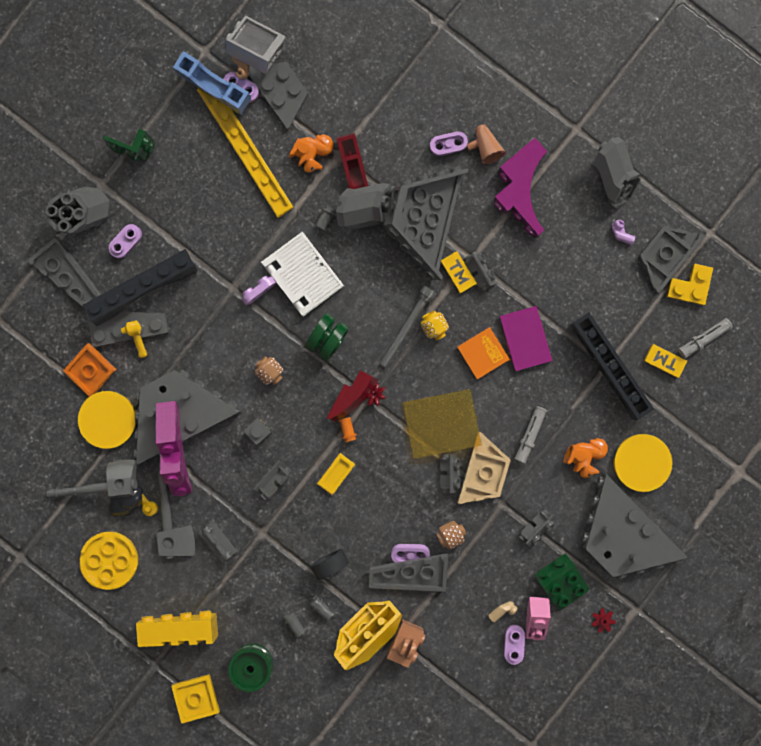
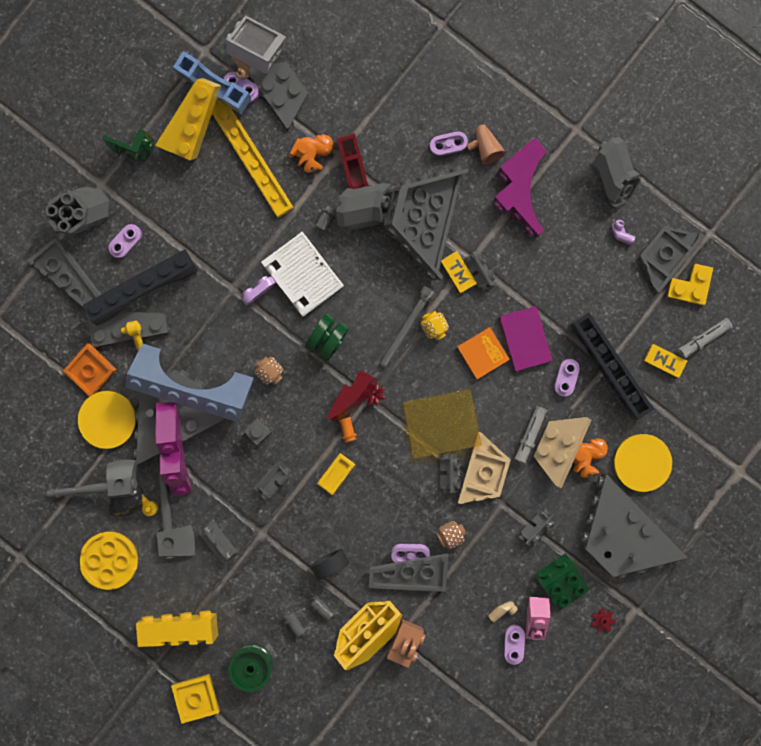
(190, 122): none -> yellow wedge
(224, 401): none -> sand blue arch
(560, 447): none -> tan wing
(567, 377): none -> lavender plate

